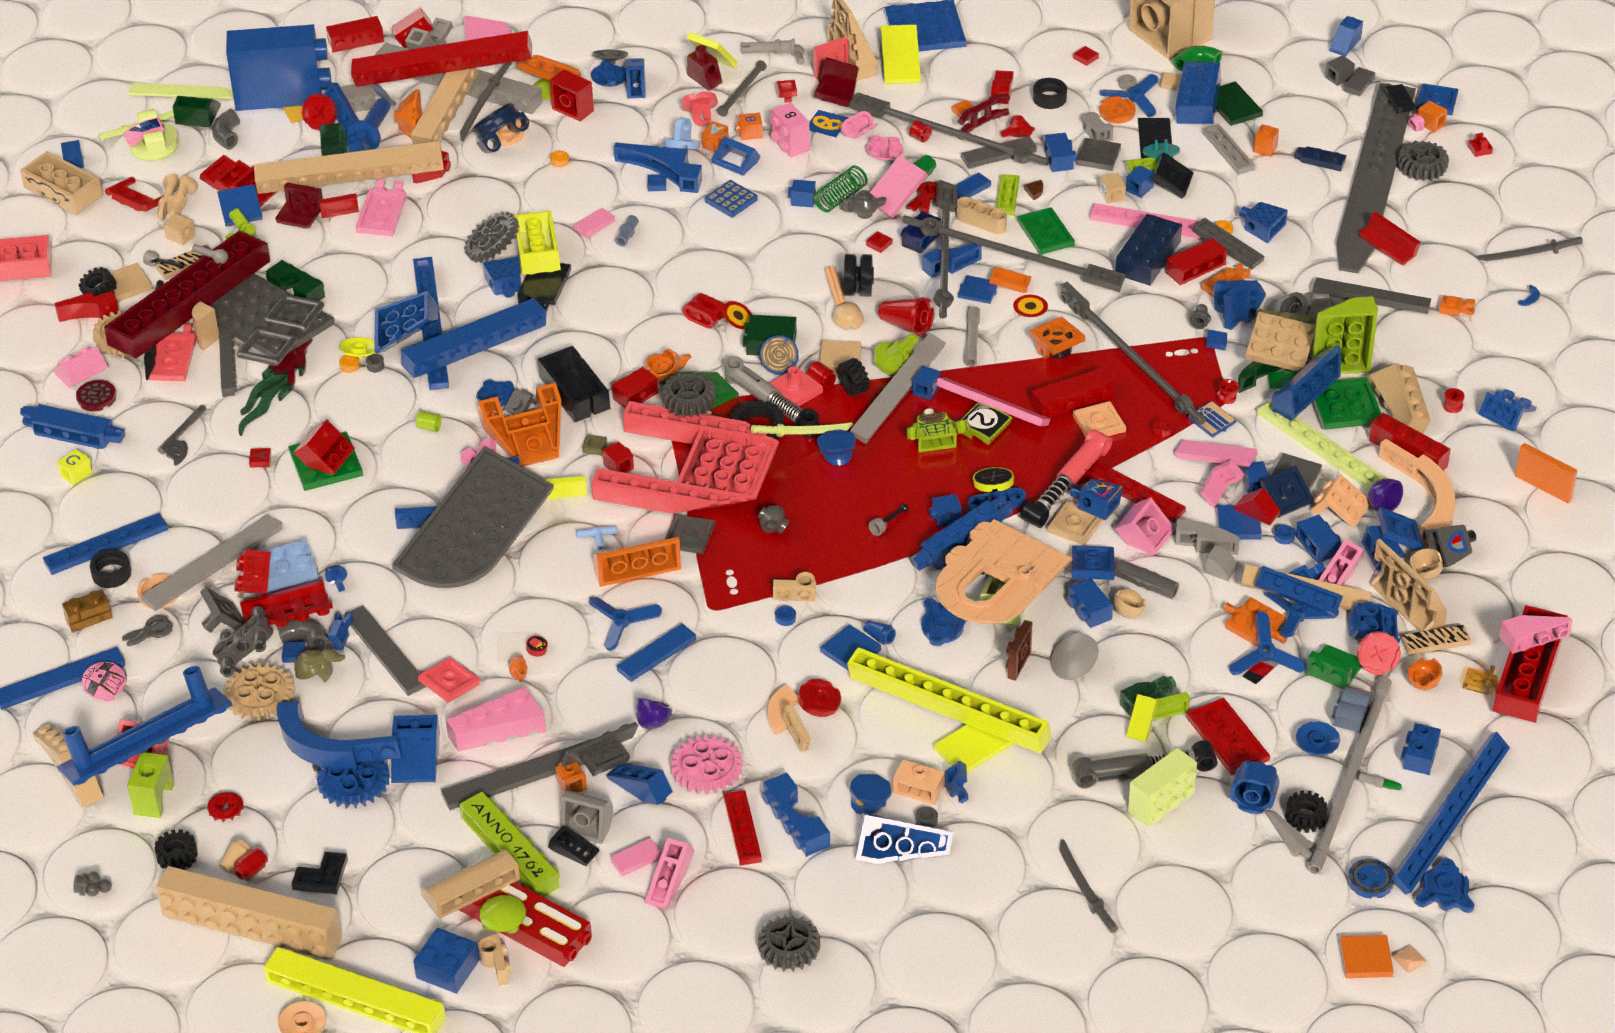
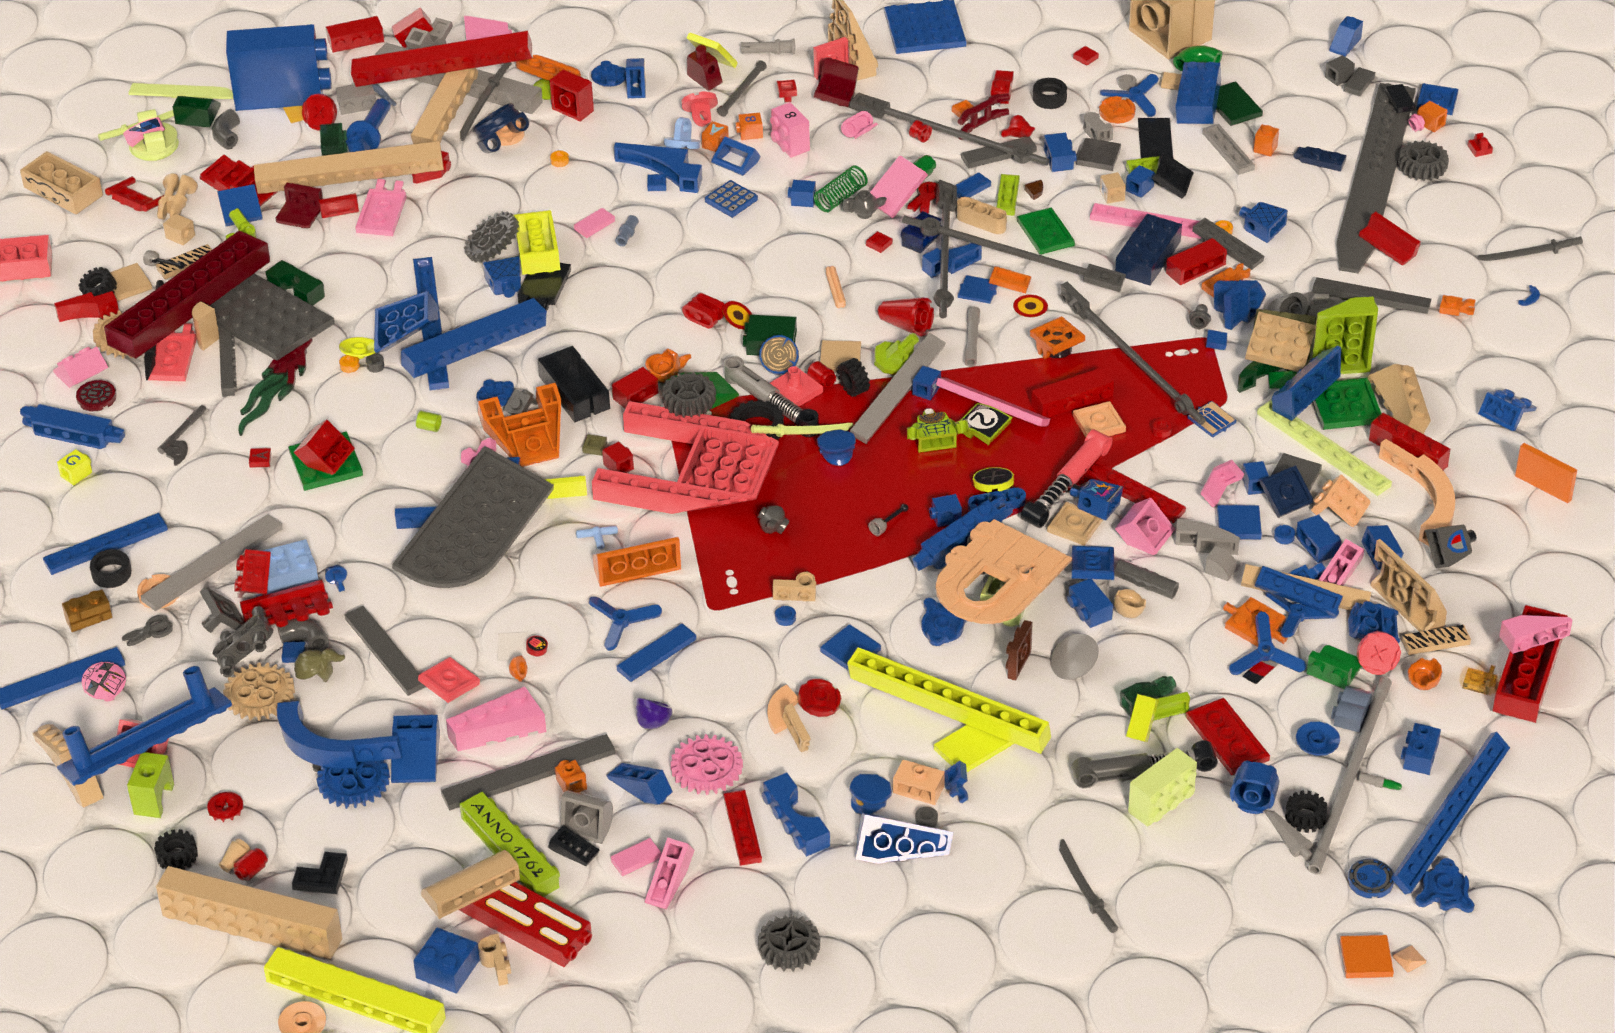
(72, 153): blue brick -> none
(90, 884): dark grey piece -> none
(218, 256): light grey bar -> none
(280, 330): flat silver bar -> none
(339, 631): blue plate -> none
(345, 113): blue plate -> none
(409, 113): orange slope -> none
(502, 914): lime dish -> none
(602, 752): dark grey bracket -> none
(610, 55): dark grey dish -> none
(692, 532): dark grey tile -> none
(799, 51): light grey bar -> none
(826, 123): blue sticker -> none
(848, 315): tan hair -> none
(859, 275): black wheel -> none
(879, 631): blue cone -> none
(884, 148): bright pink dish -> none
(900, 54): neon yellow tile -> none
(1157, 149): teal piece -> none
(1216, 453): bright pink tile -> none
(1227, 391): red wheel -> none
(1258, 506): red slope -> none
(1385, 494): dark purple hat -> none
(1399, 529): blue tile -> none
(1427, 563): tan hair -> none
(1453, 400): red wheel -> none

